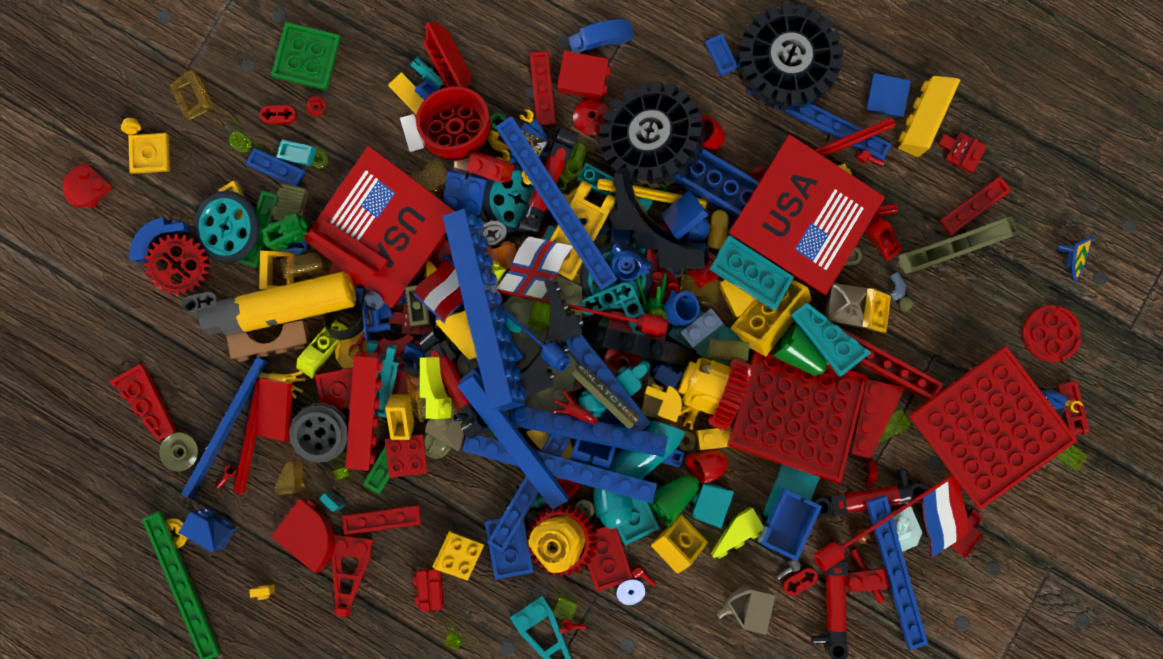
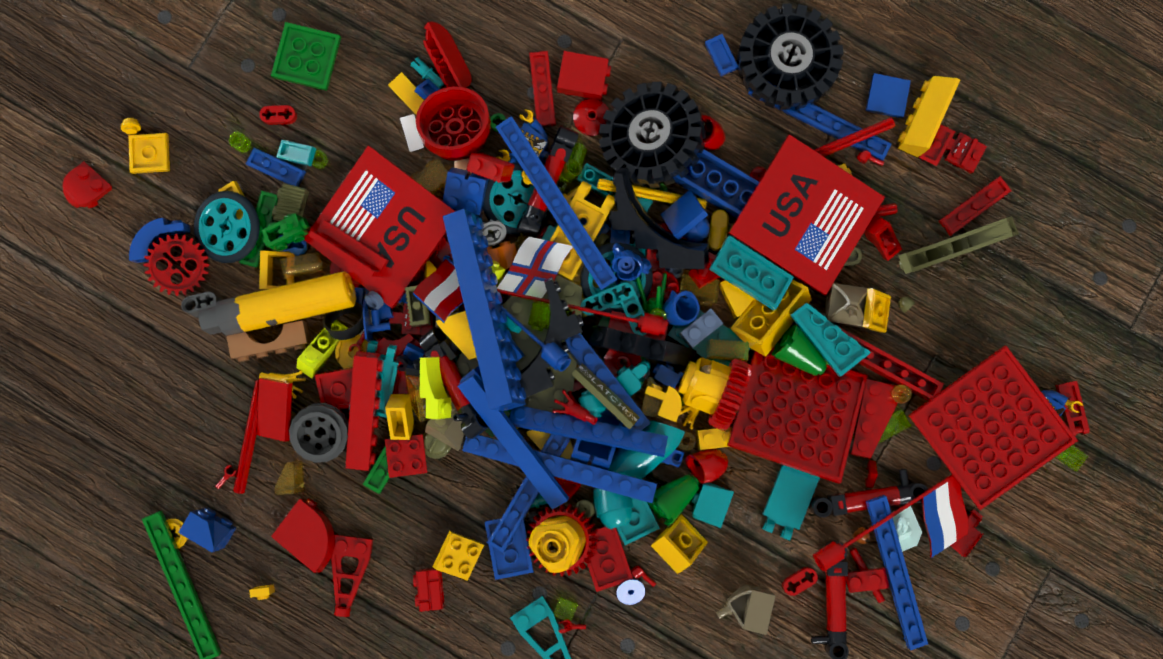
(141, 393): red wing -> none
(170, 454): olive dish -> none
(204, 102): clear yellow tile -> none
(224, 428): blue tile -> none
(315, 106): red tile -> none
(332, 501): teal tile -> none
(341, 473): clear neon green bush -> none
(381, 519): red tile -> none
(453, 641): clear neon green hinge -> none
(494, 141): yellow arm -> none
(600, 34): blue arch -> none
(741, 527): neon yellow slope -> none
(789, 524): blue piece -> none
(794, 566): flat silver hand -> none
(900, 287): sand blue arm -> none
(901, 398): none -> clear yellow plate
(939, 145): none -> red plate
(1051, 333): red tile -> none
(1077, 256): blue shield -> none

